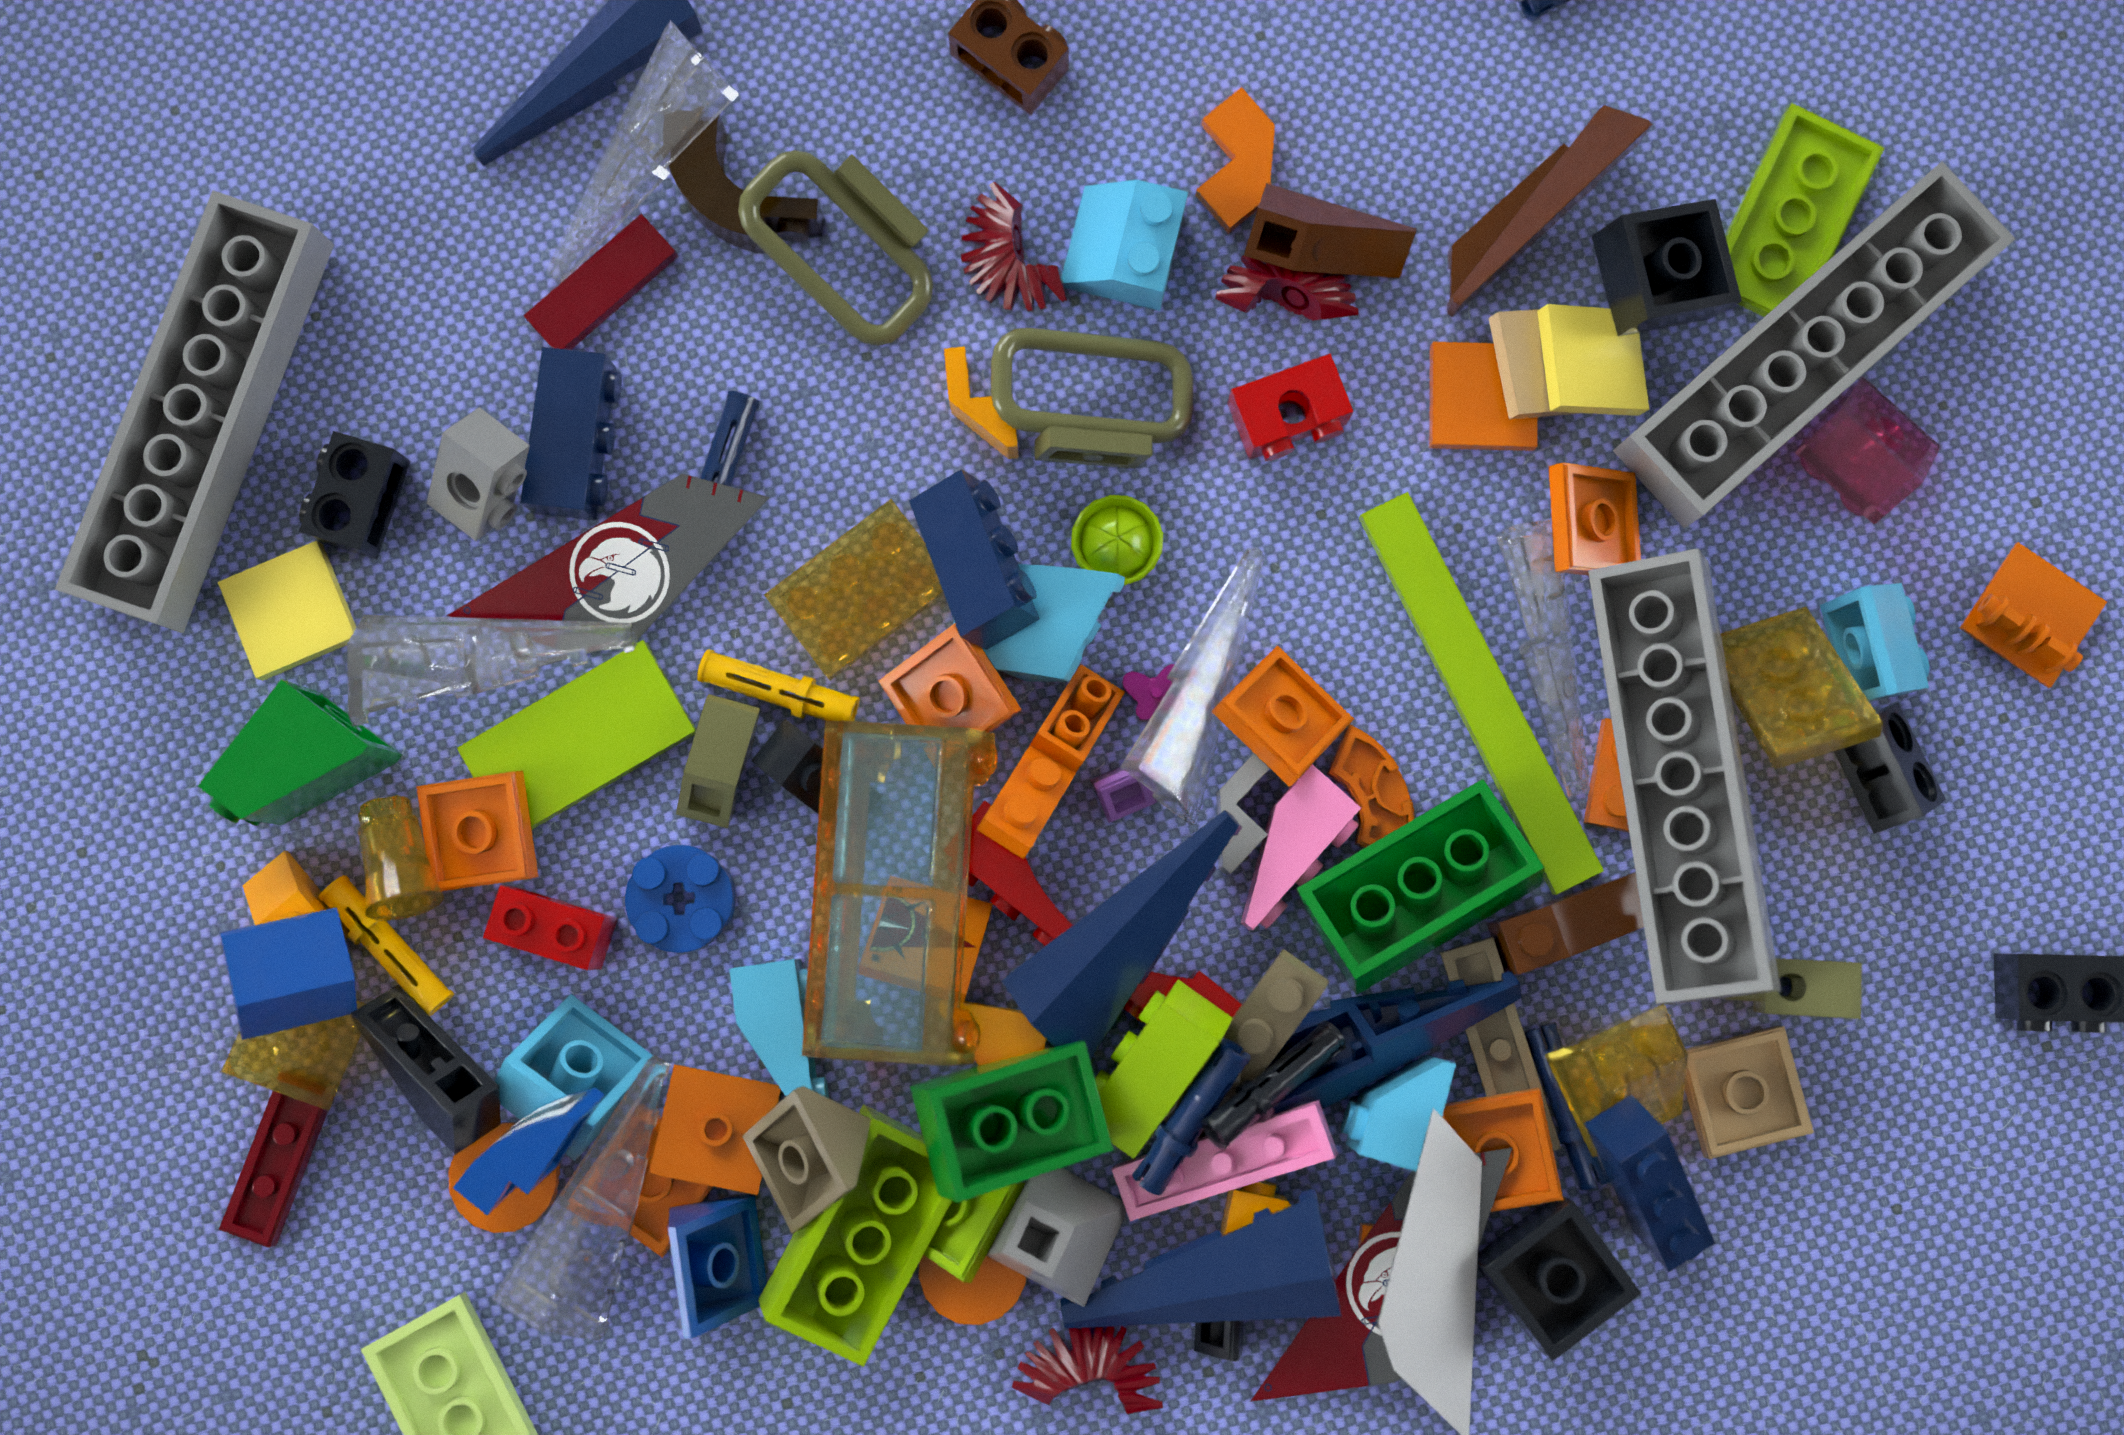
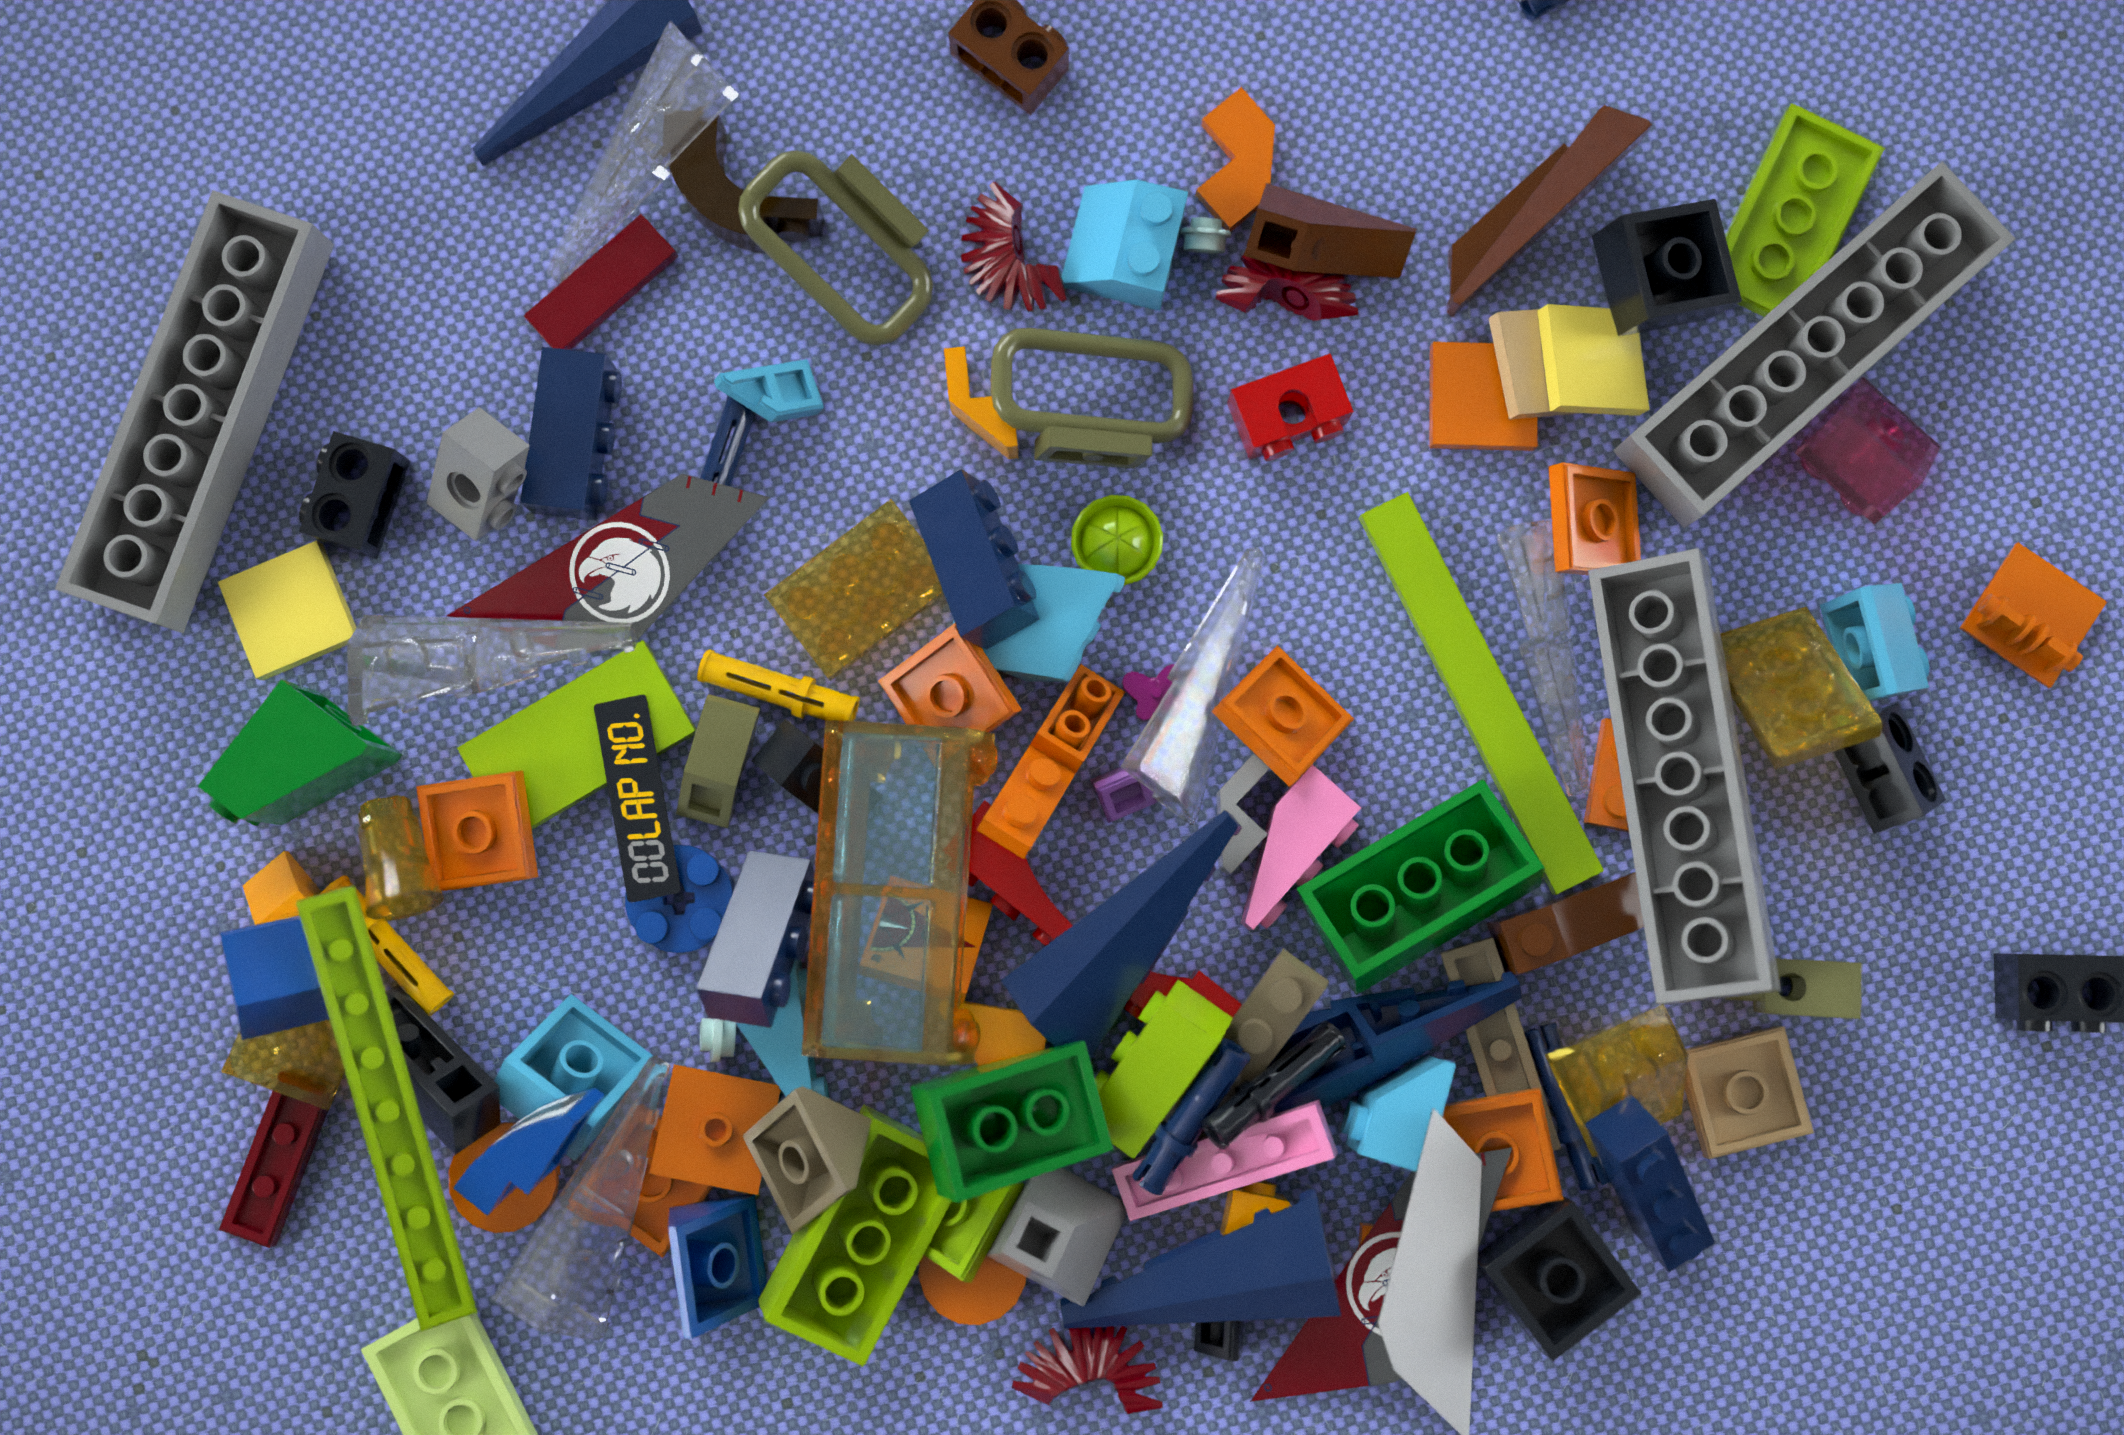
(387, 1106): none -> lime tile
(550, 928): red brick -> none
(637, 798): none -> black sticker
(718, 1038): none -> light aqua plate
(759, 940): none -> brick
(774, 390): none -> medium azure tile
(1205, 236): none -> light aqua plate
(1372, 783): orange tile -> none

